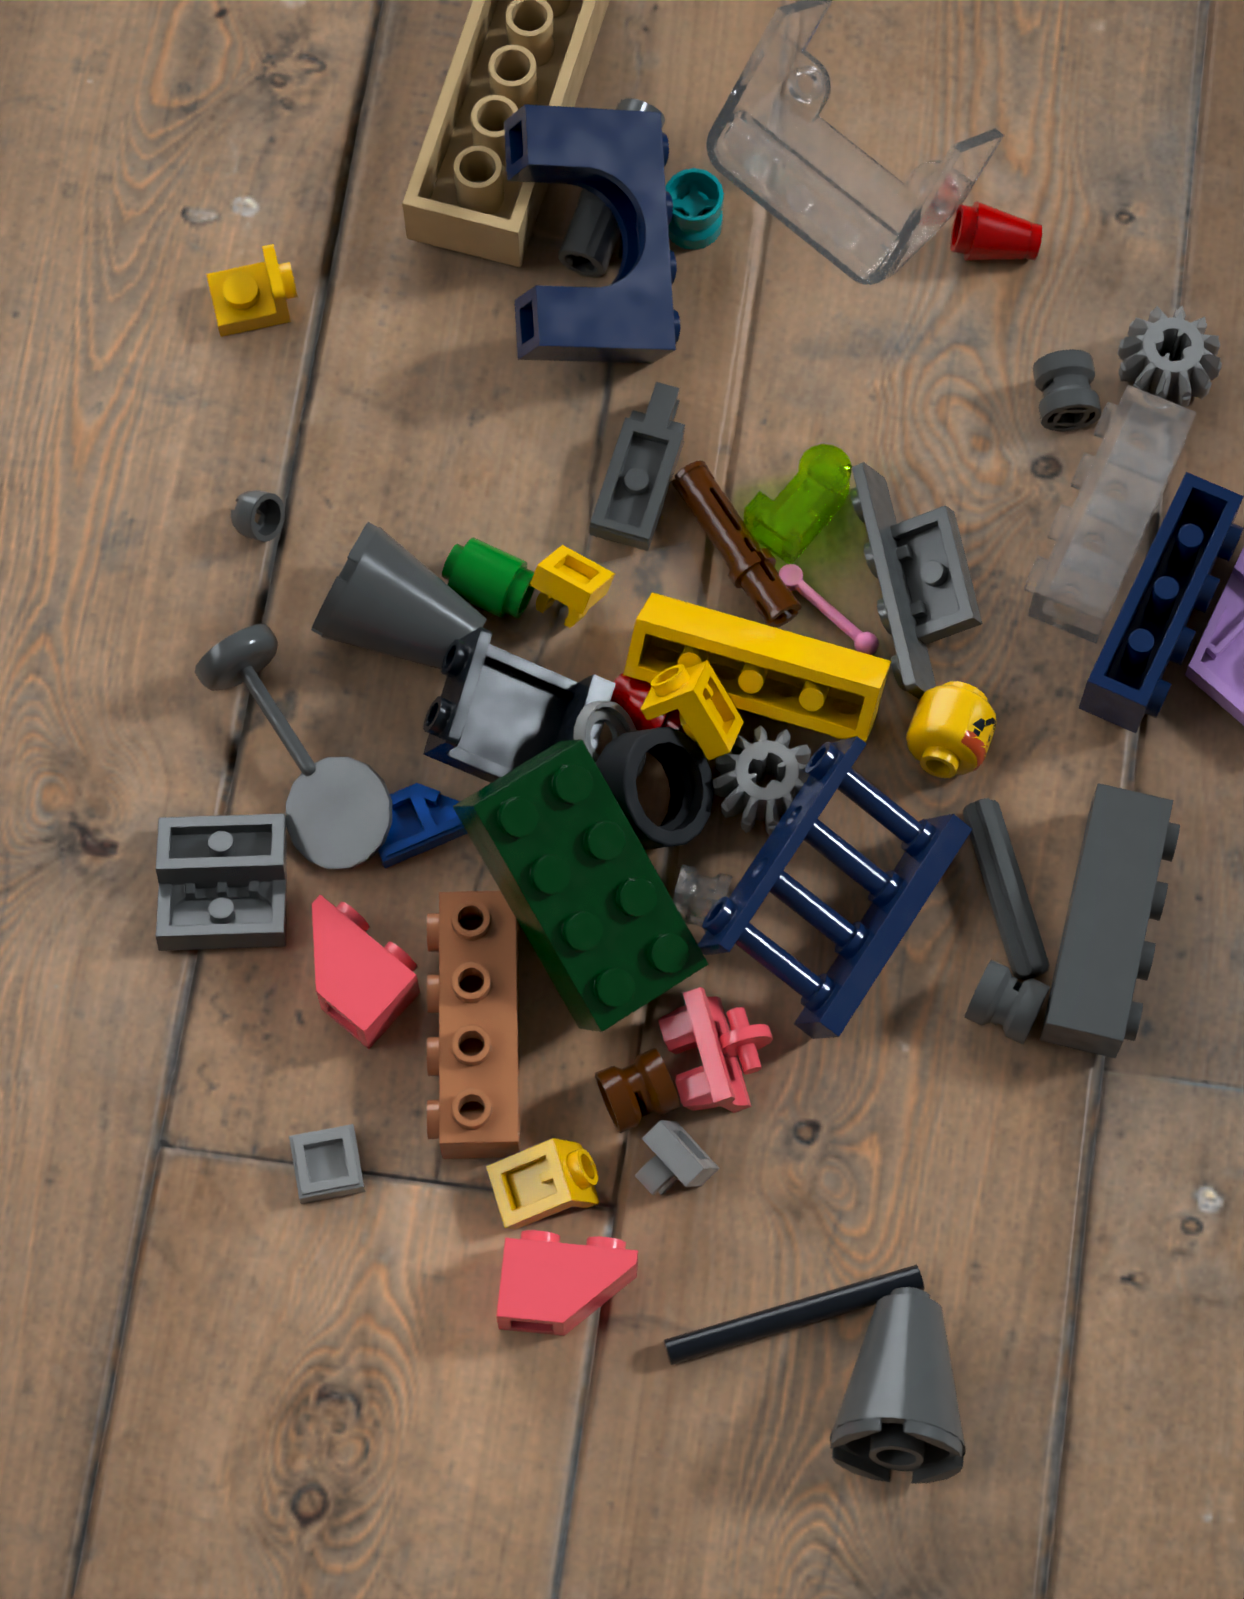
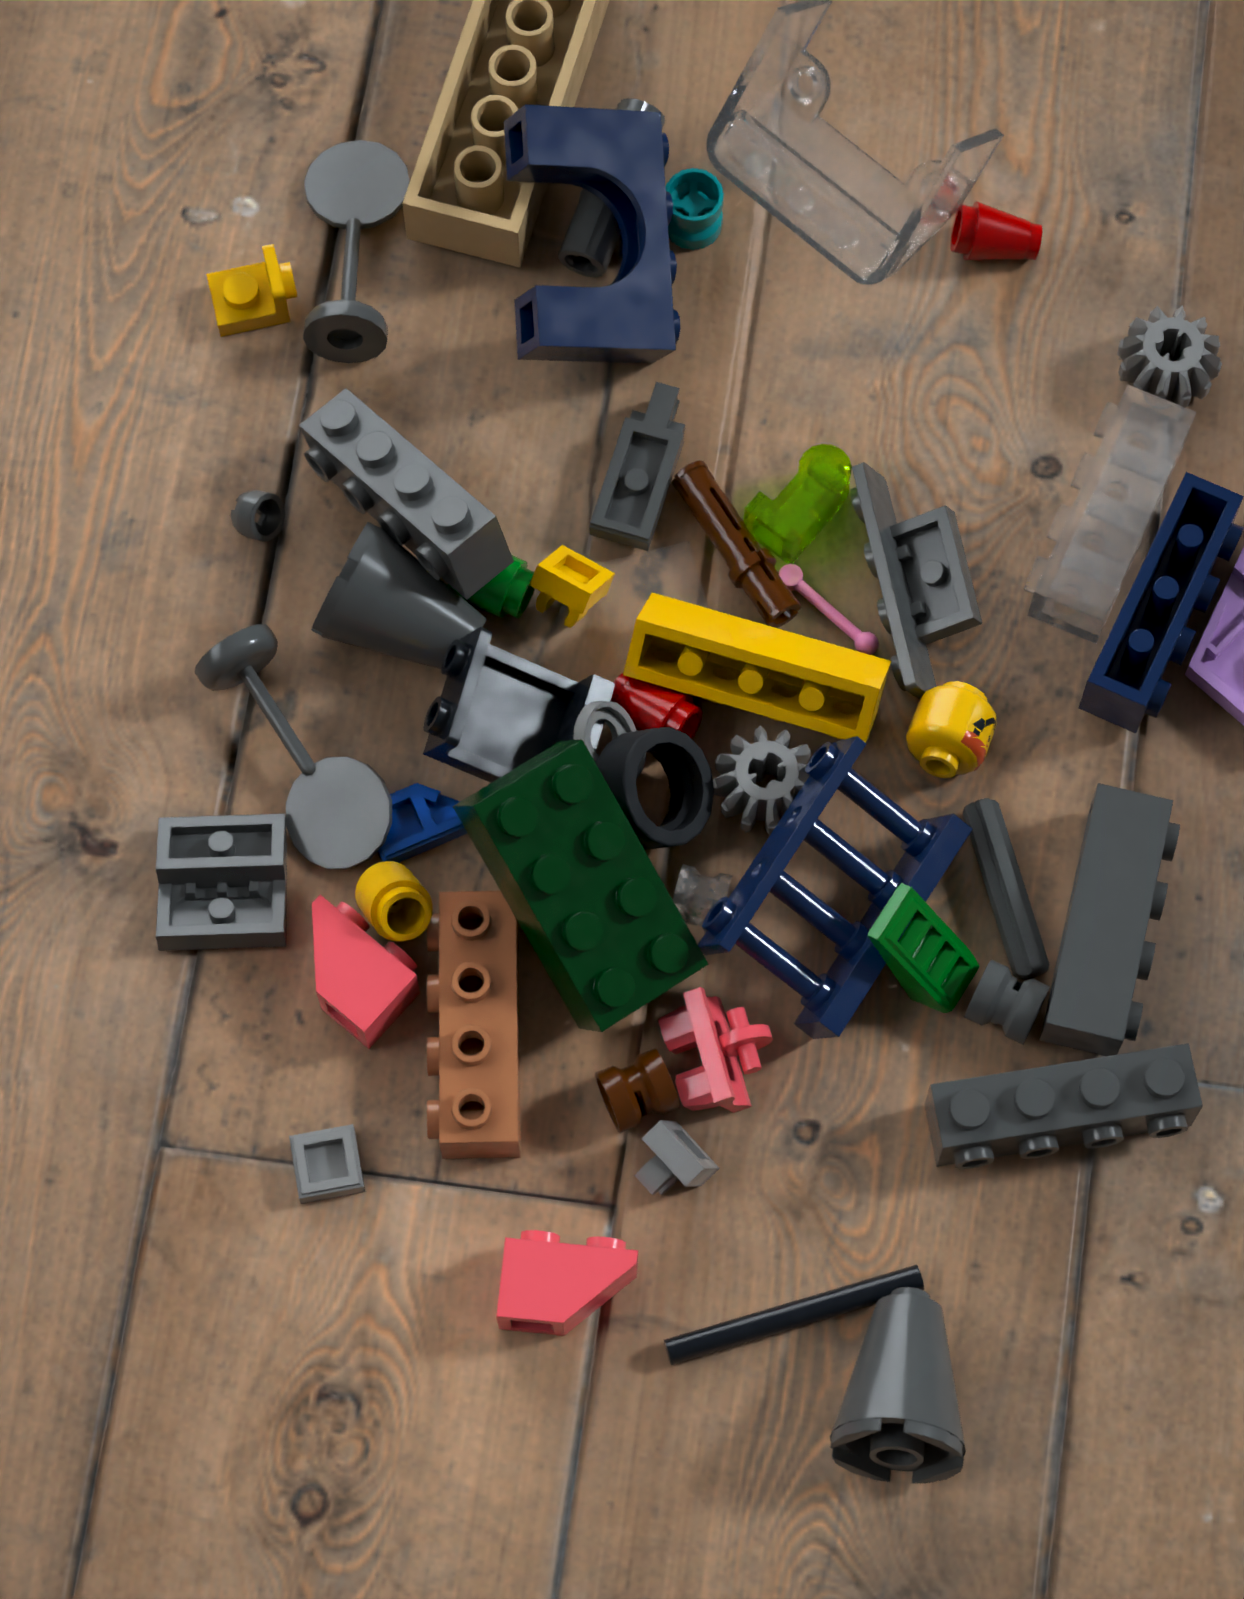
(352, 189): none -> dark grey piece
(394, 901): none -> yellow brick
(406, 494): none -> dark grey brick
(543, 1182): yellow bracket -> none
(702, 704): yellow bracket -> none
(929, 956): none -> green slope
(1063, 1106): none -> dark grey brick
(1066, 390): dark grey wheel -> none

